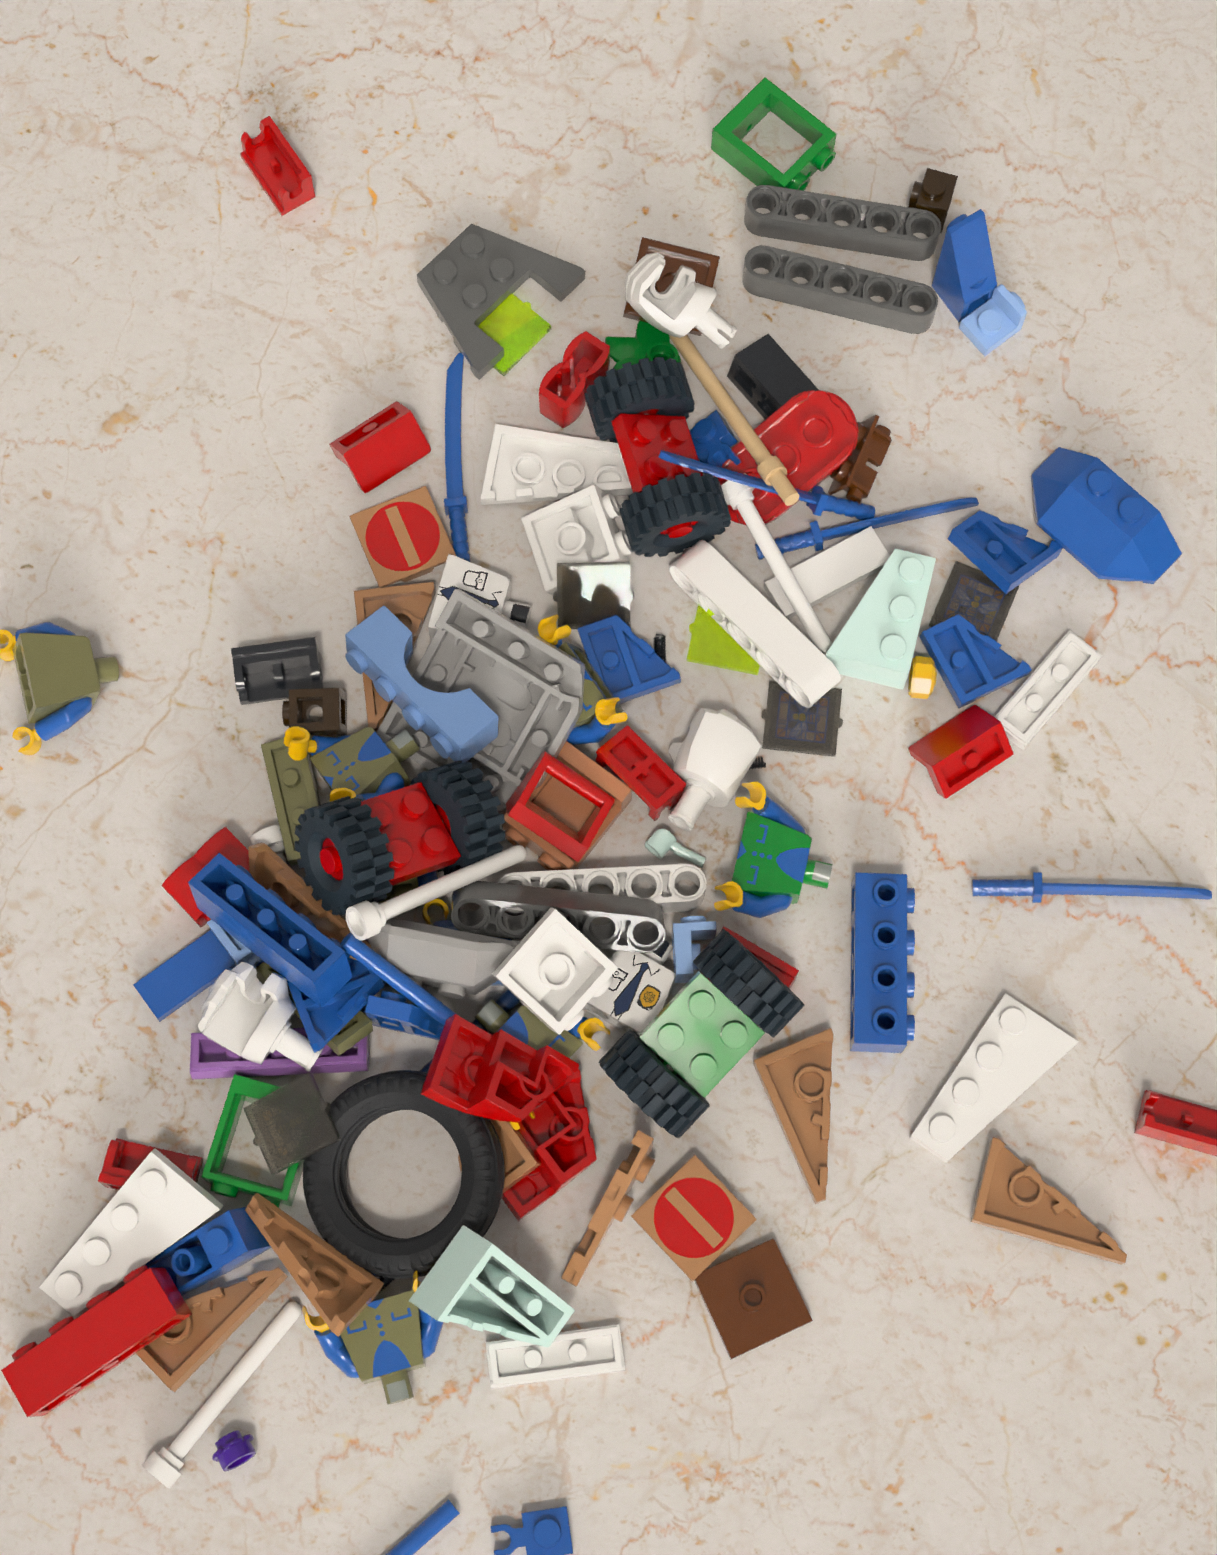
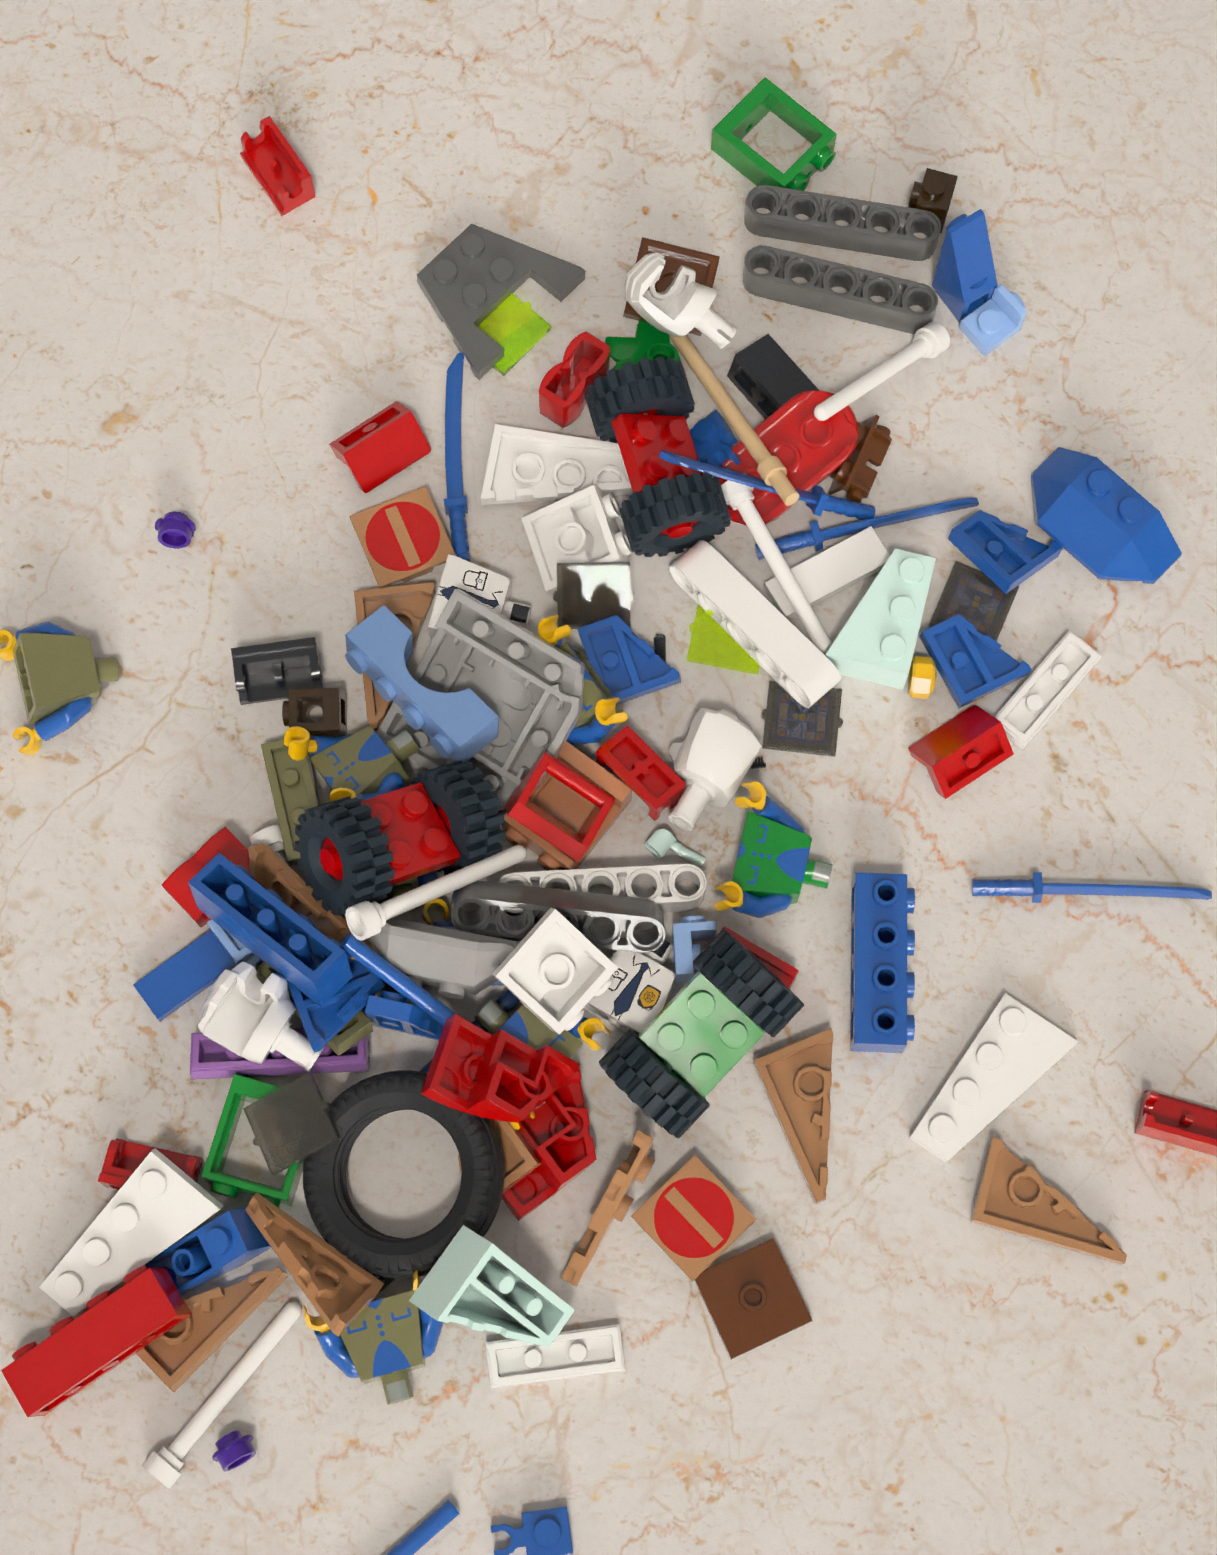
(175, 530): none -> dark purple plate
(927, 343): none -> white piece

